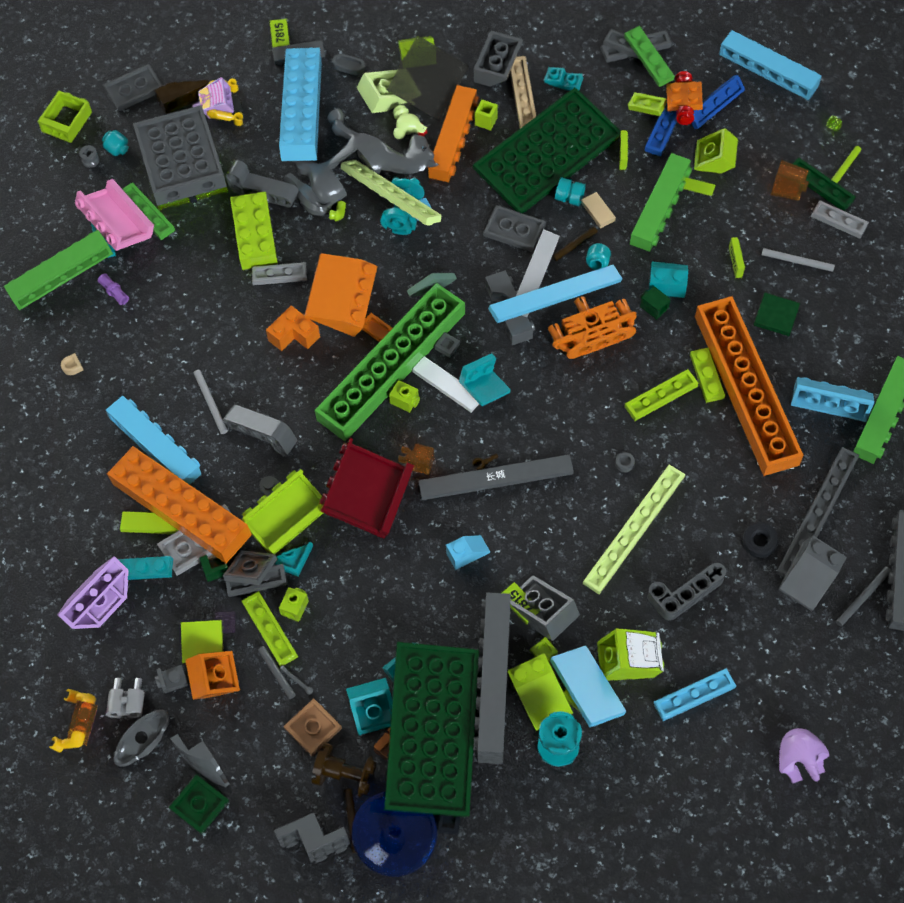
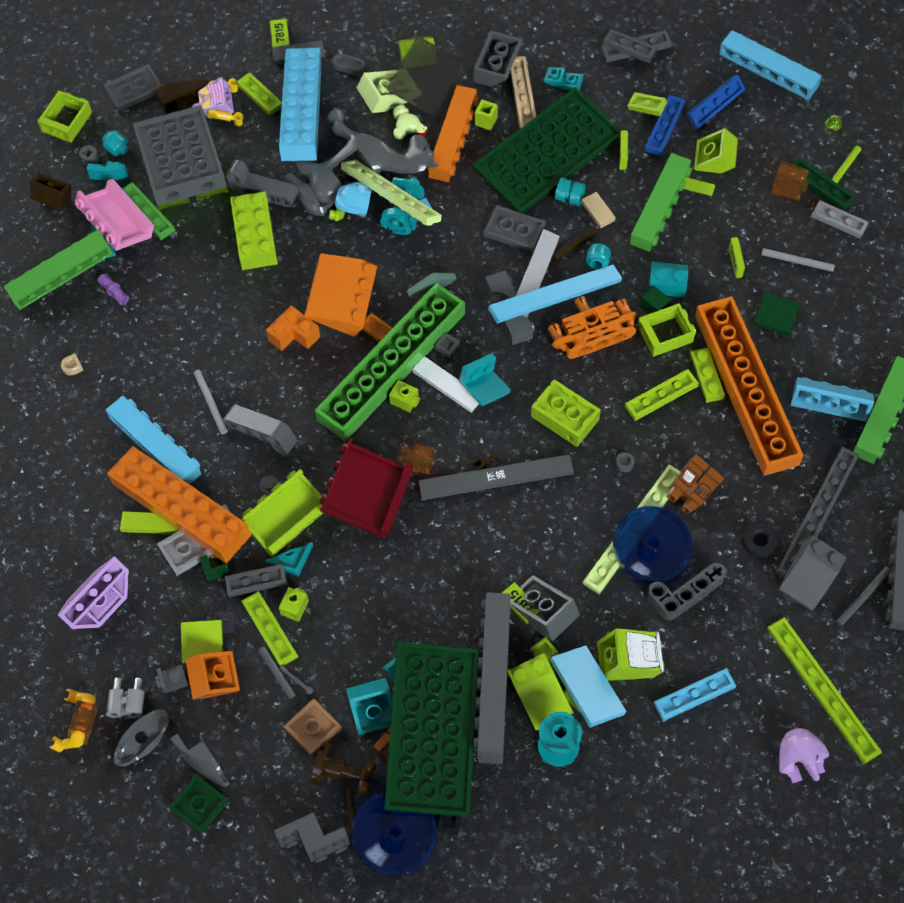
(50, 191): none -> dark brown brick
(113, 170): none -> teal slope
(148, 567): teal plate -> none
(250, 567): dark grey tile -> none
(259, 94): none -> lime plate
(279, 273): light grey tile -> none
(353, 198): none -> medium azure helmet
(466, 550): medium azure slope -> none
(565, 413): none -> lime piece
(649, 56): bright green plate -> none
(652, 544): none -> clear blue dish
(655, 347): none -> lime window
(684, 97): orange plate -> none
(689, 490): none -> dark orange hips
(824, 691): none -> lime tile

